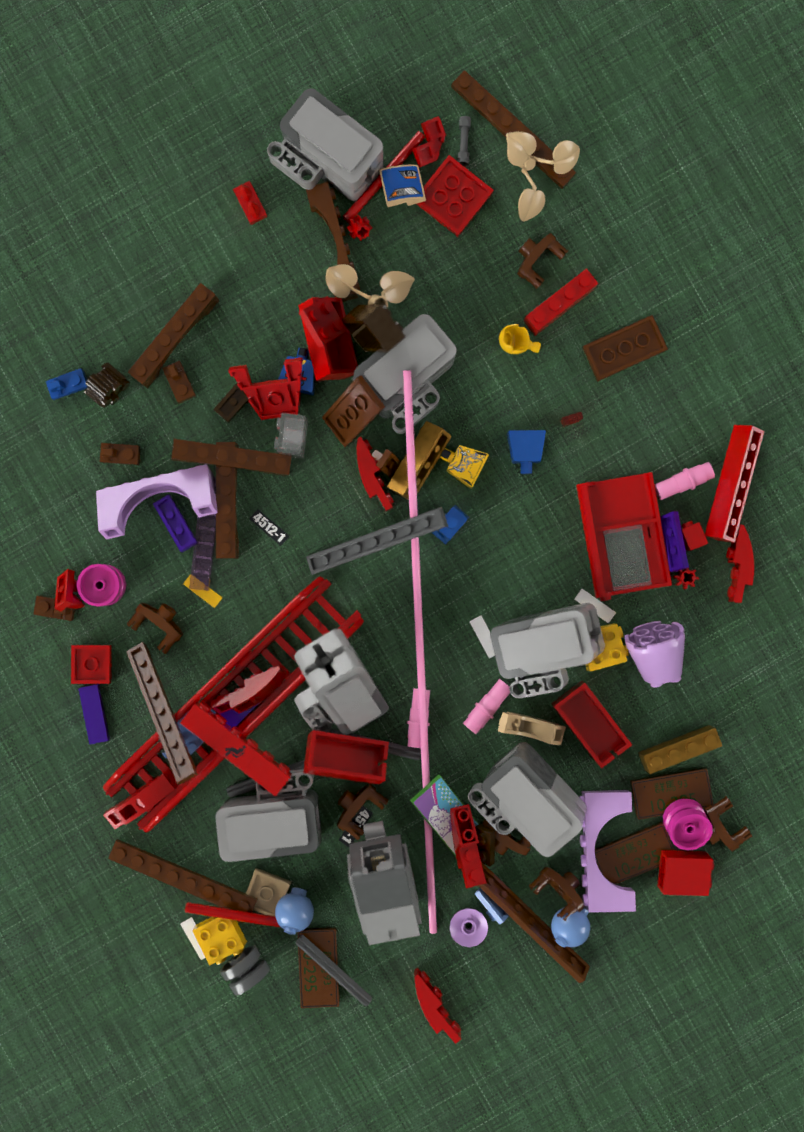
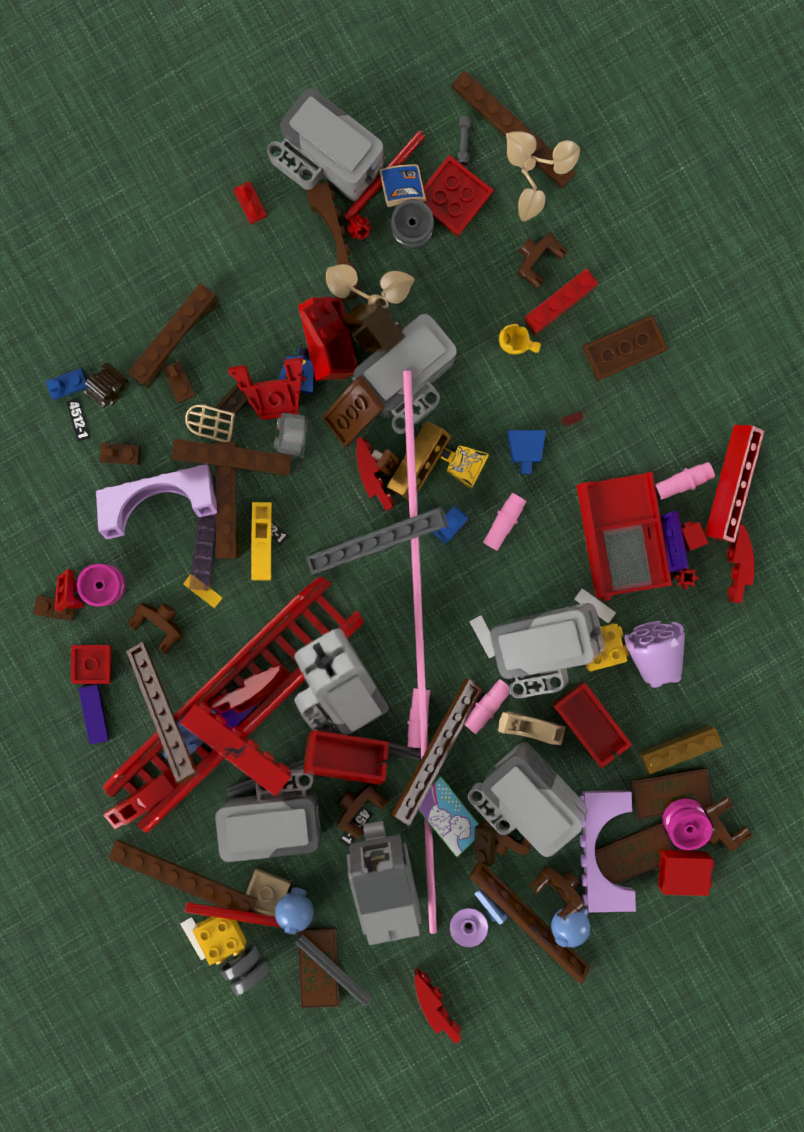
(78, 420): none -> black sticker
(175, 523): dark purple tile -> none
(215, 428): none -> tan window
(261, 541): none -> yellow slope
(413, 213): none -> dark grey wheel
(435, 137): red tile -> none
(436, 752): none -> reddish brown plate
(465, 846): red slope -> none
(504, 521): none -> bright pink piece

